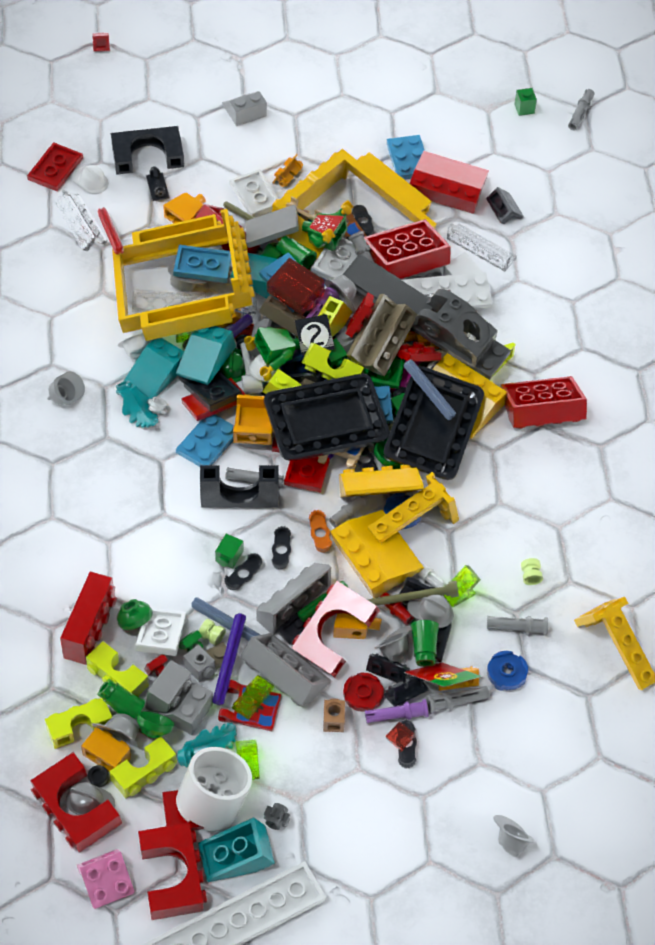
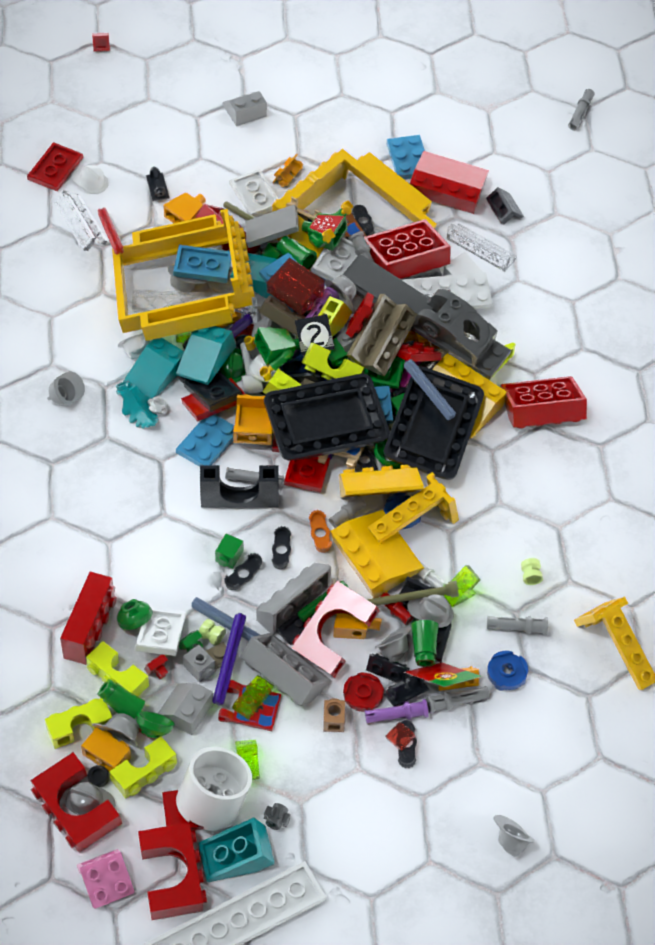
(164, 138): black arch -> none
(167, 688): light grey slope -> none
(217, 738): teal plant -> none
(525, 101): green brick -> none

